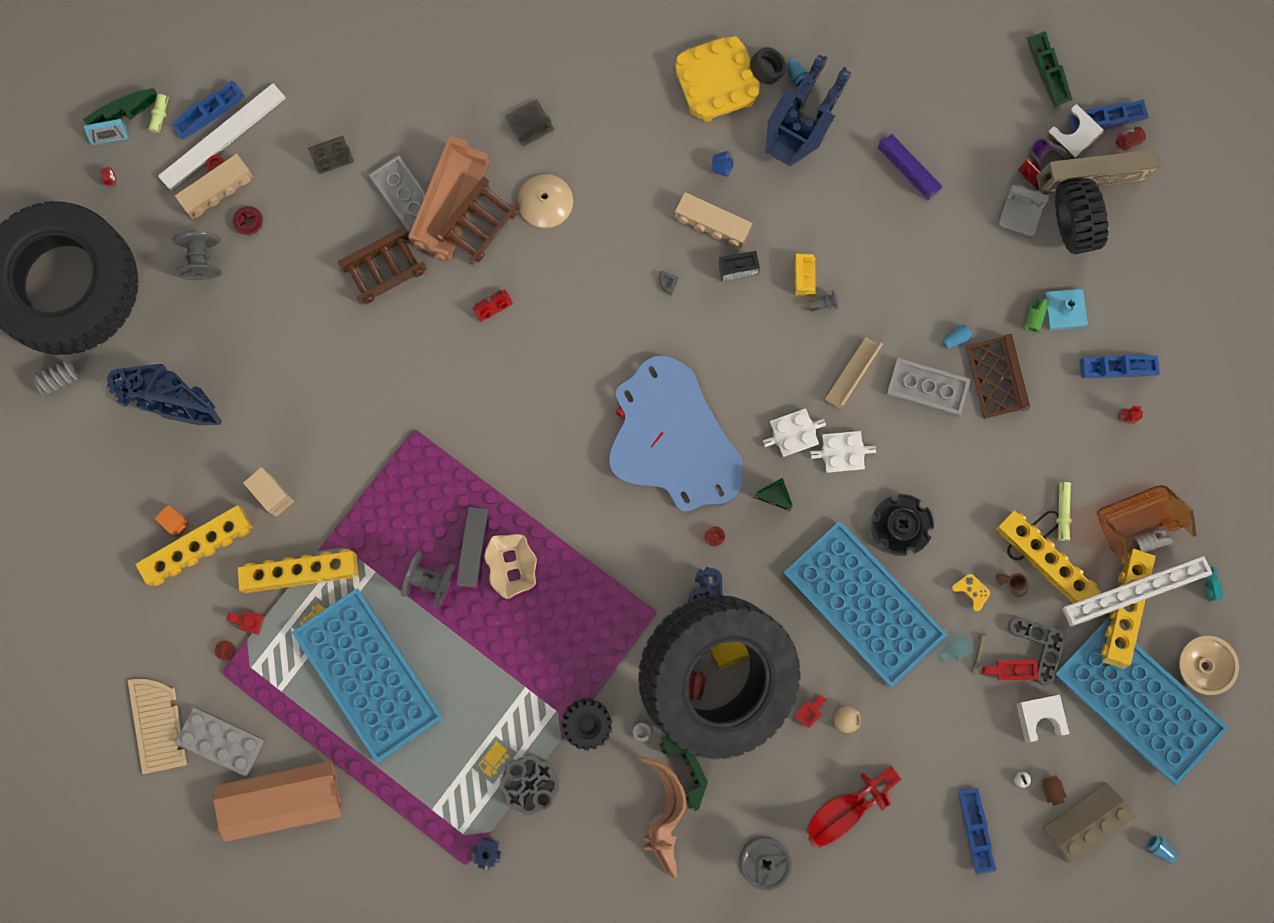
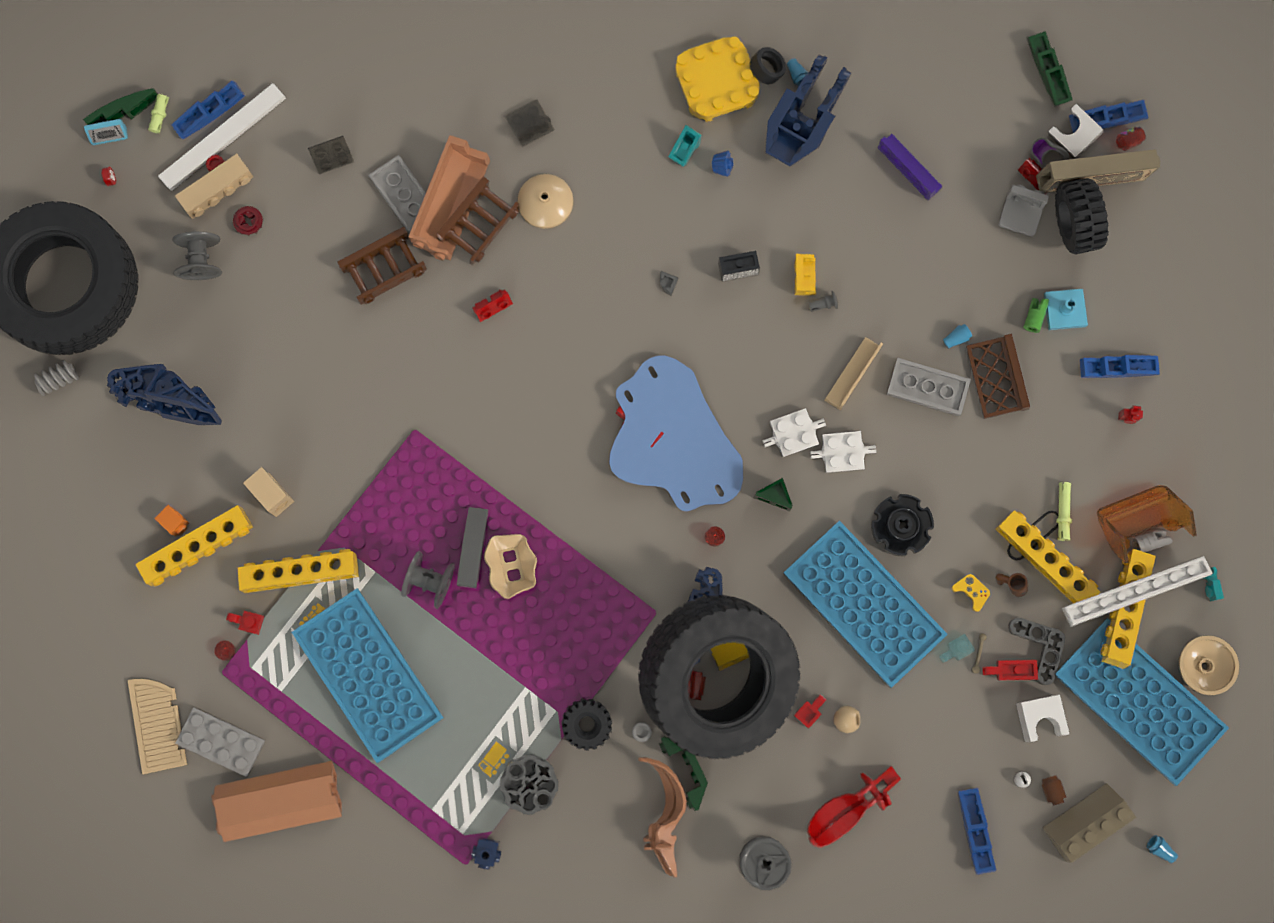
(685, 145): none -> teal slope
(713, 220): tan brick -> none

